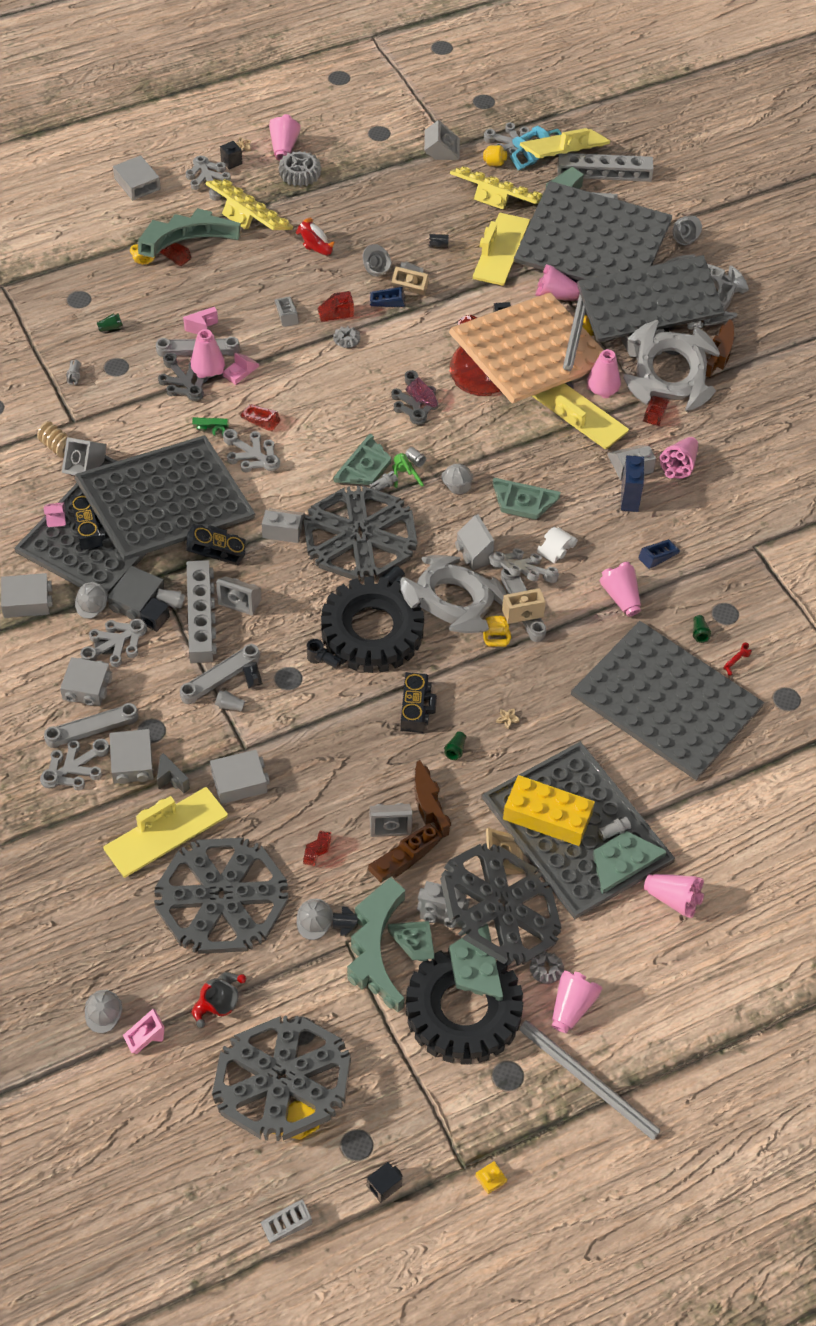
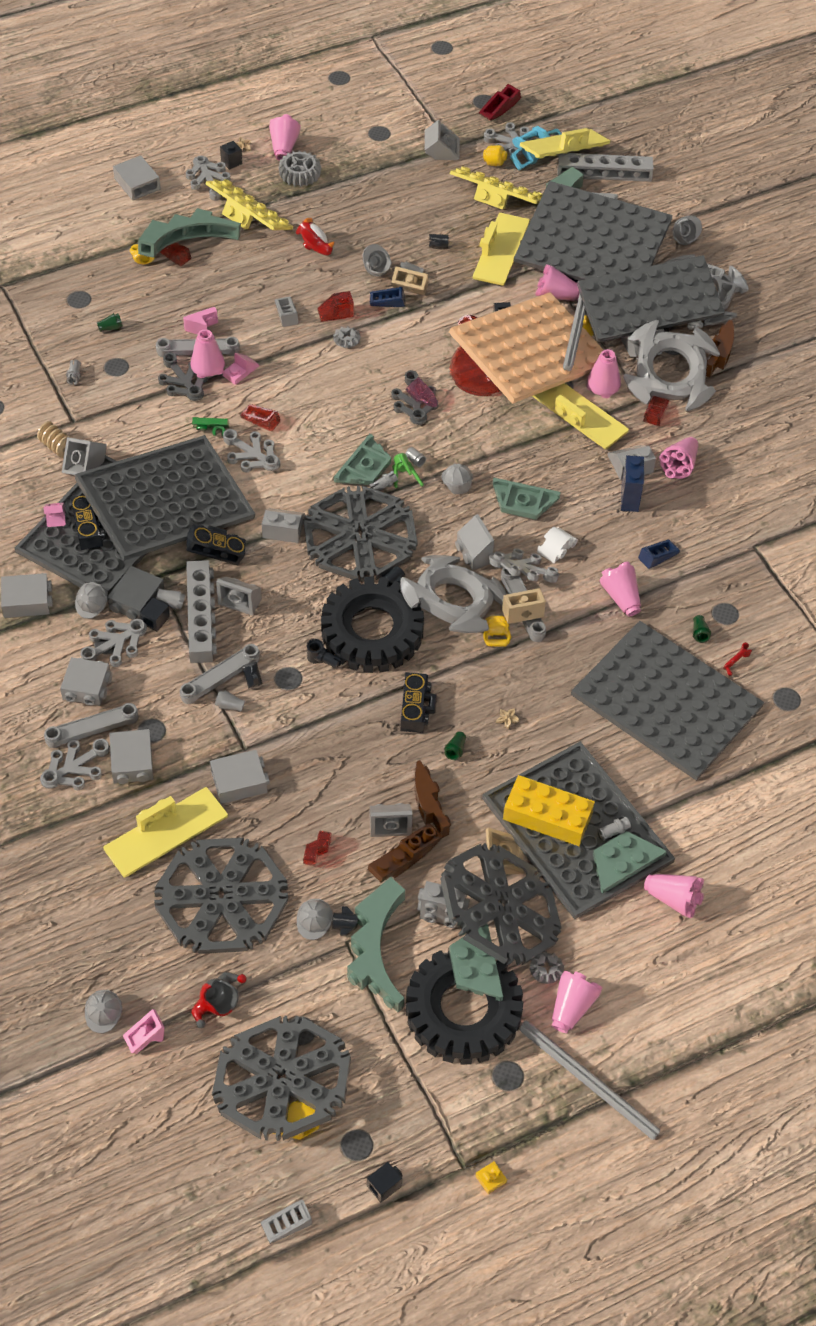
(171, 773): dark grey slope -> none
(414, 939): sand green wing -> none
(501, 102): none -> dark red slope

